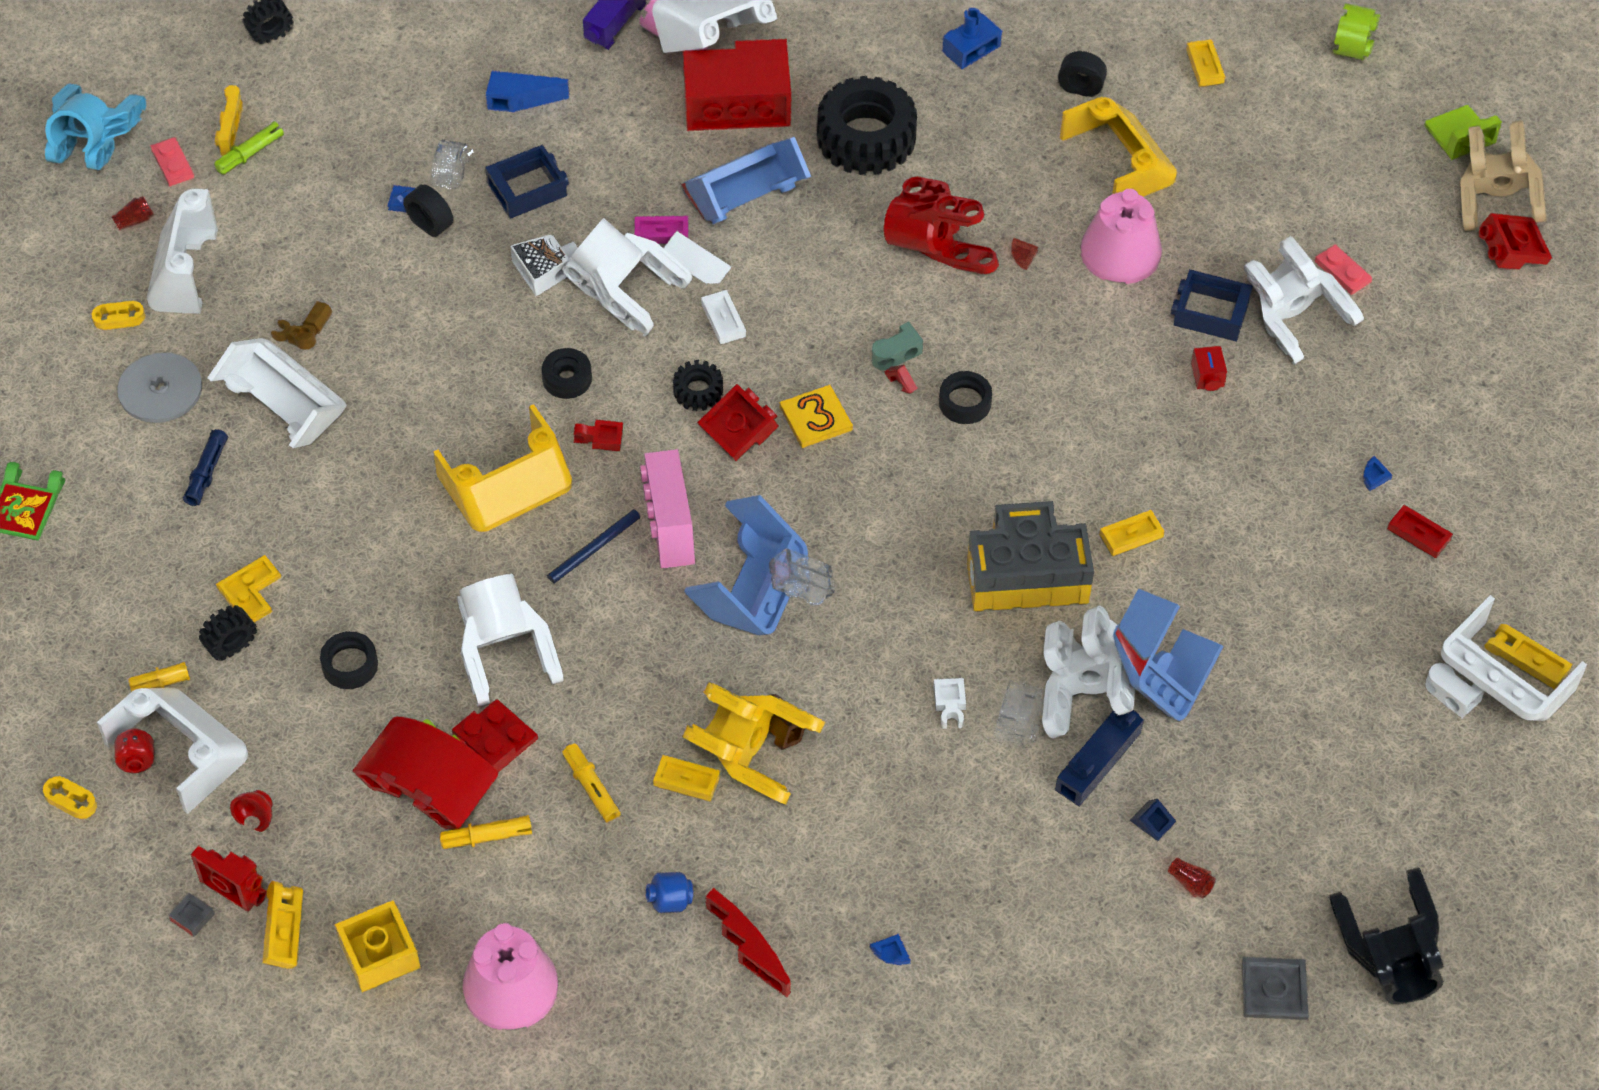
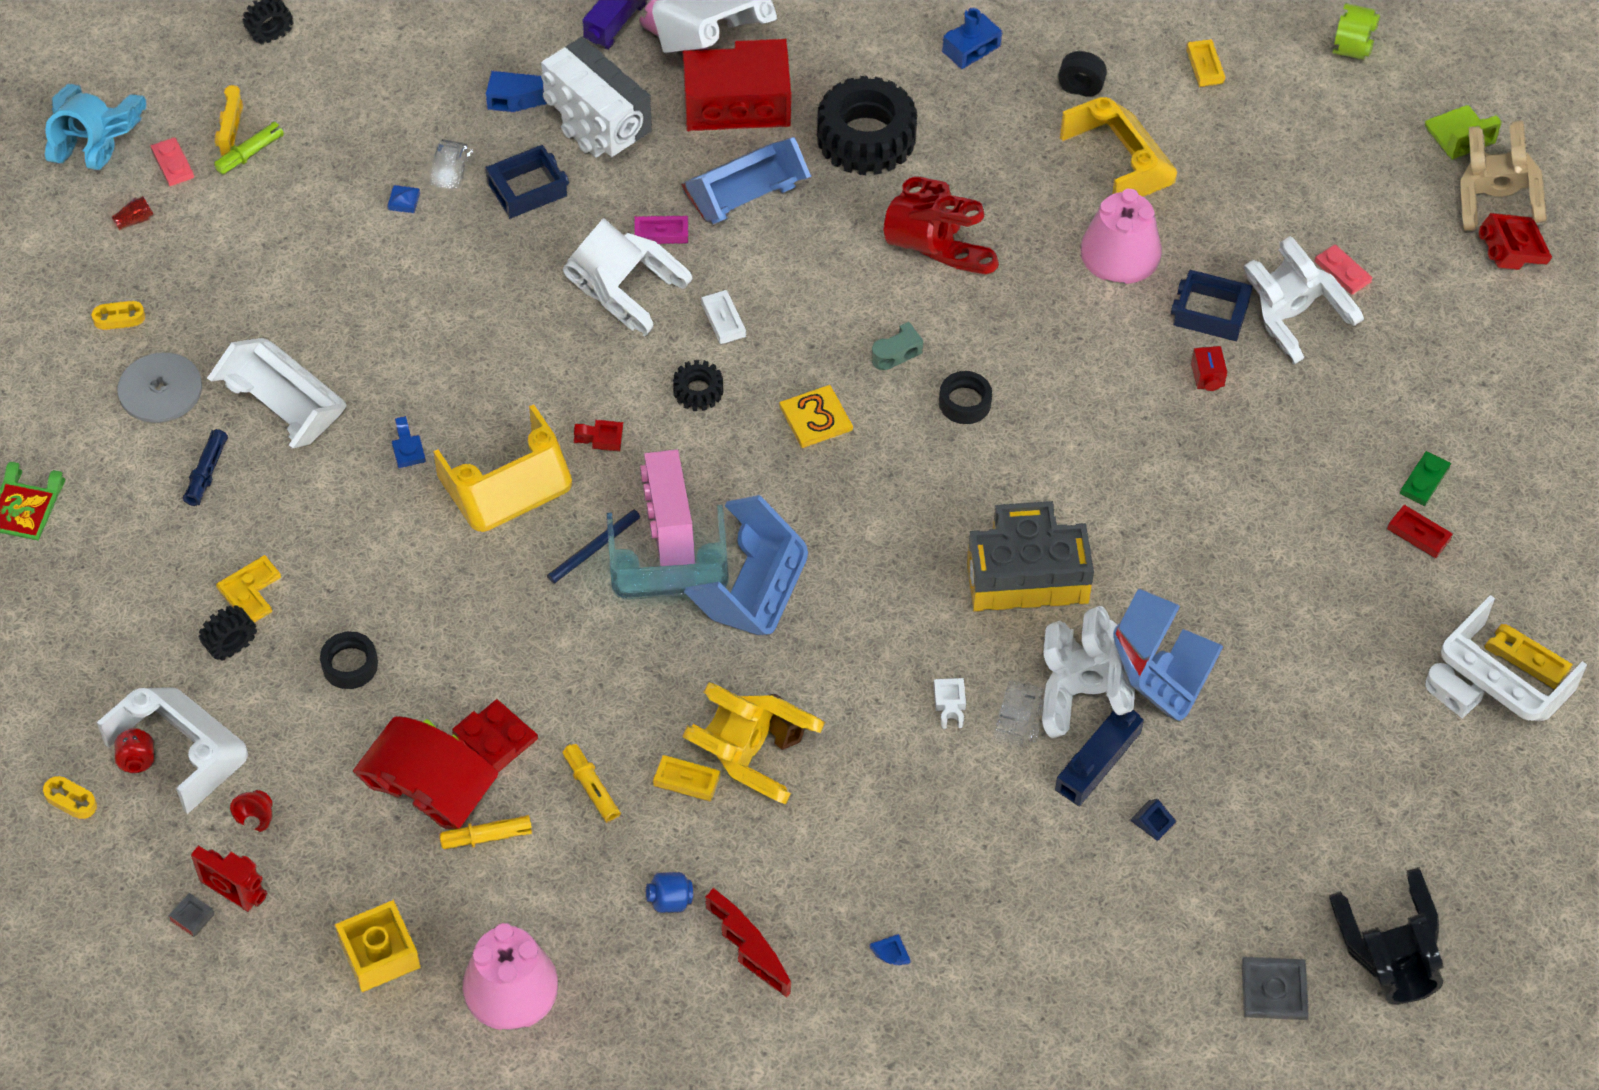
(160, 677): yellow axle -> none
(172, 279): white windscreen -> none
(282, 925): yellow plate -> none
(304, 335): pearl gold bar -> none
(407, 449): none -> blue plate
(428, 210): black tyre -> none
(494, 614): white piece -> none
(541, 261): torso -> none
(562, 360): black tyre -> none
(595, 99): none -> white piece
(633, 582): none -> clear light blue windscreen
(697, 259): white sticker -> none
(739, 421): red plate -> none
(801, 577): clear brick -> none
(902, 375): red tile -> none
(1023, 253): clear red tile -> none
(1131, 532): yellow plate -> none
(1194, 878): clear red cone -> none
(1375, 474): blue tile -> none
(1425, 478): none -> green plate

